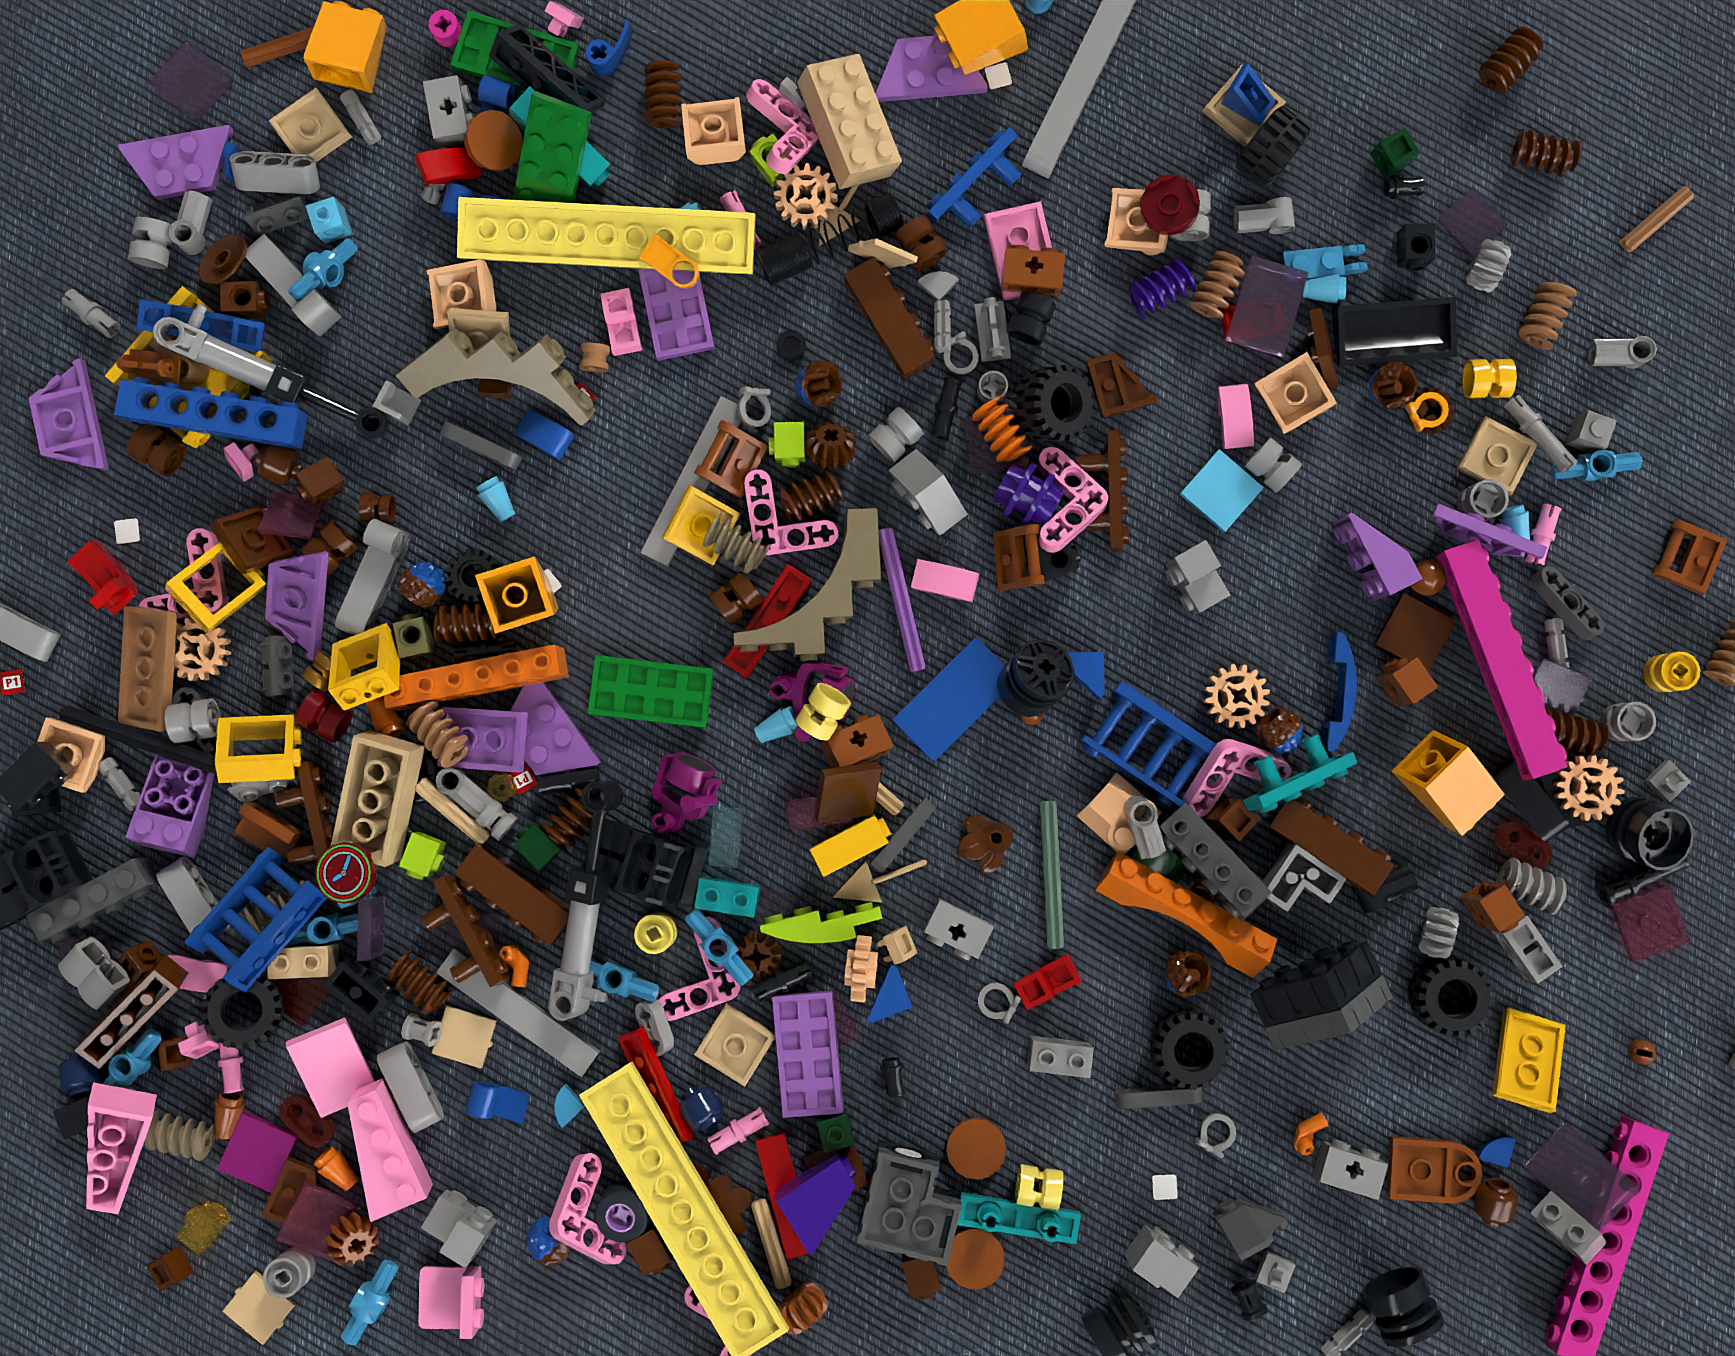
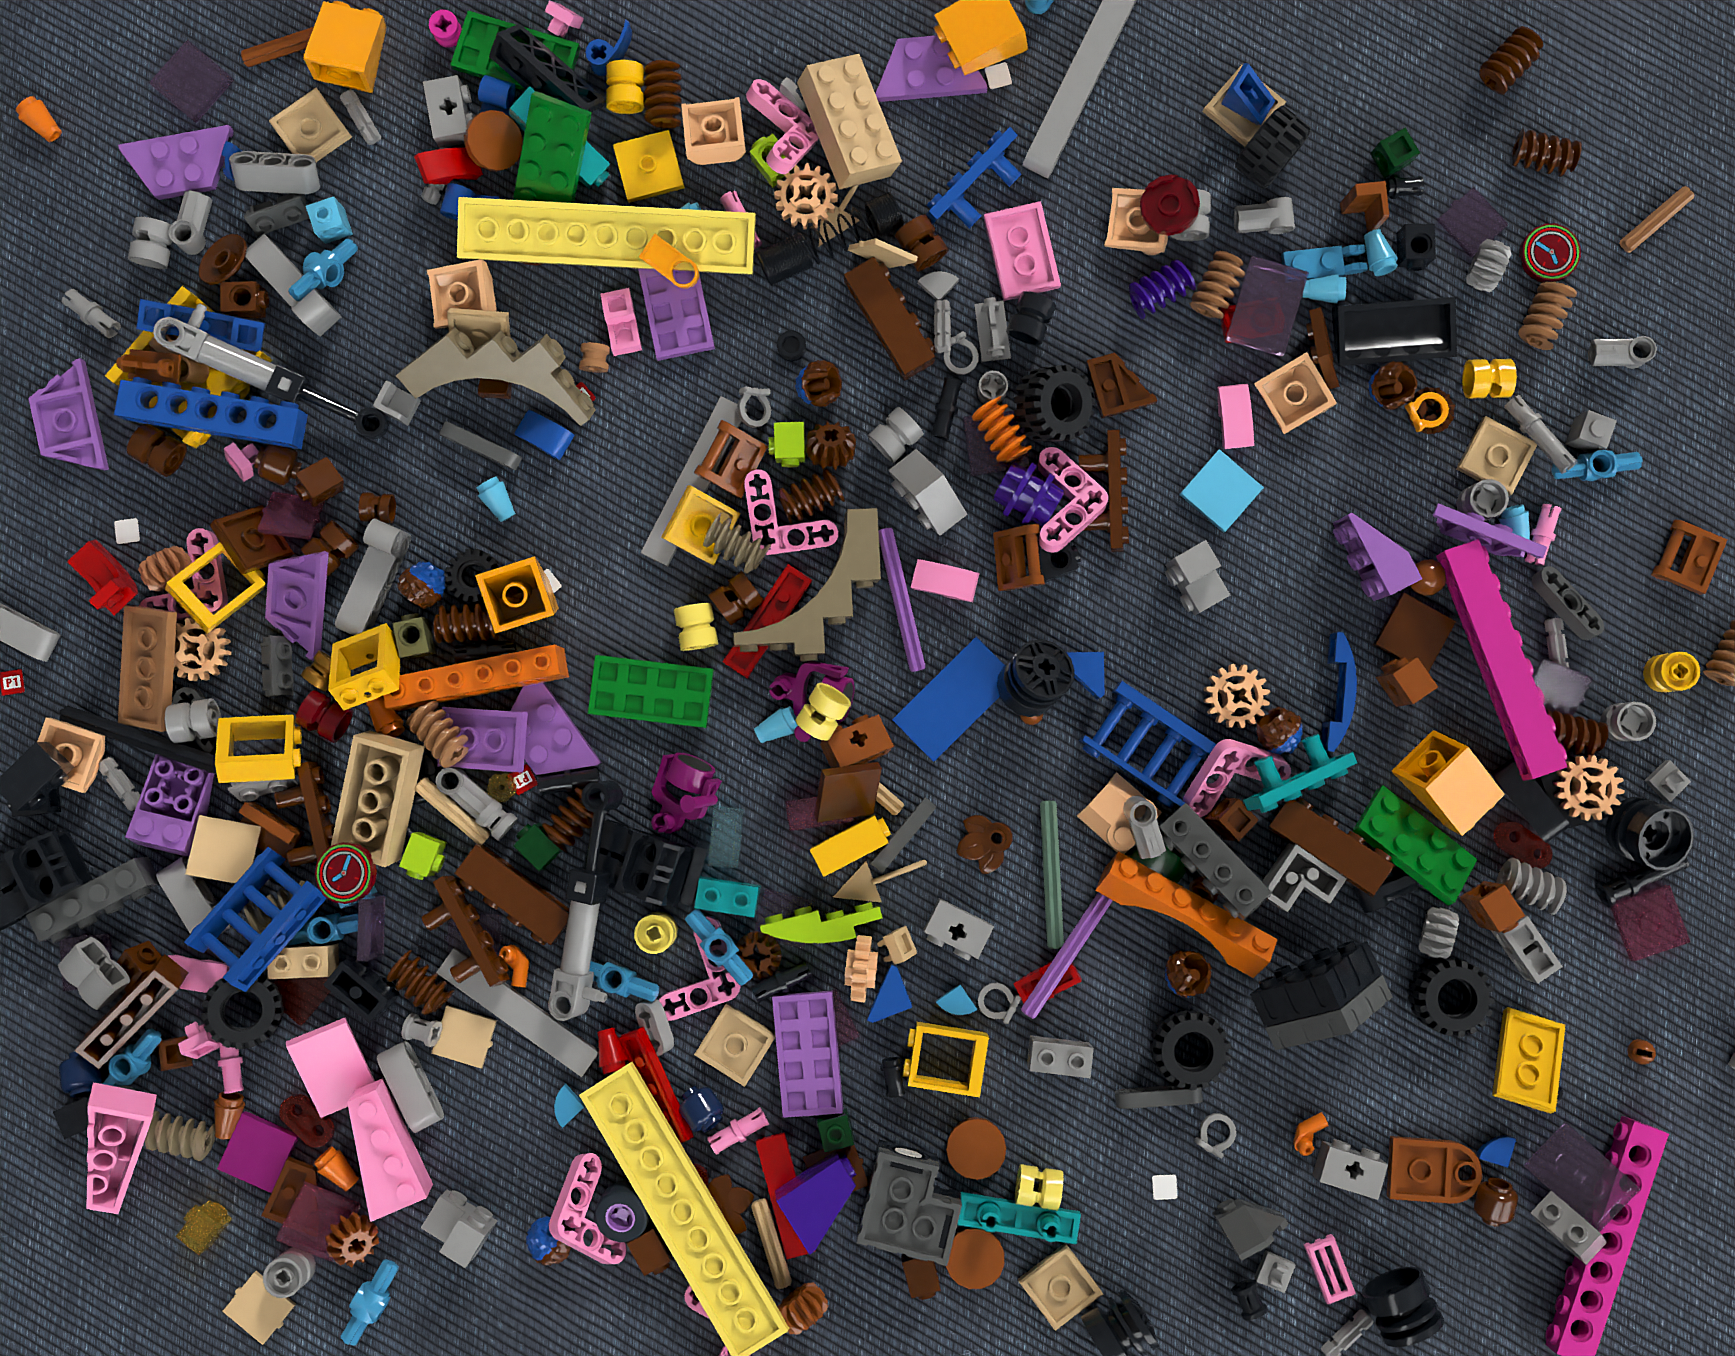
(37, 117): none -> orange cone
(163, 566): none -> nougat gear
(170, 1268): reddish brown slope -> none
(222, 849): none -> tan tile
(451, 1299): bright pink bracket -> none
(497, 1100): blue panel -> none
(610, 1051): none -> red cone
(625, 84): none -> yellow wheel
(648, 166): none -> yellow plate
(696, 627): none -> light yellow wheel
(956, 1002): none -> dark azure tile
(977, 1063): none -> yellow window
(1018, 275): dark orange brick -> none
(1060, 1286): none -> tan tile
(1066, 955): none -> medium lavender axle
(1160, 1261): light grey brick -> none
(1273, 465): light grey wheel -> none
(1320, 1246): none -> bright pink tile
(1370, 199): none -> dark orange panel
(1379, 253): none -> medium azure cone
(1415, 845): none -> green plate
(1550, 253): none -> tile

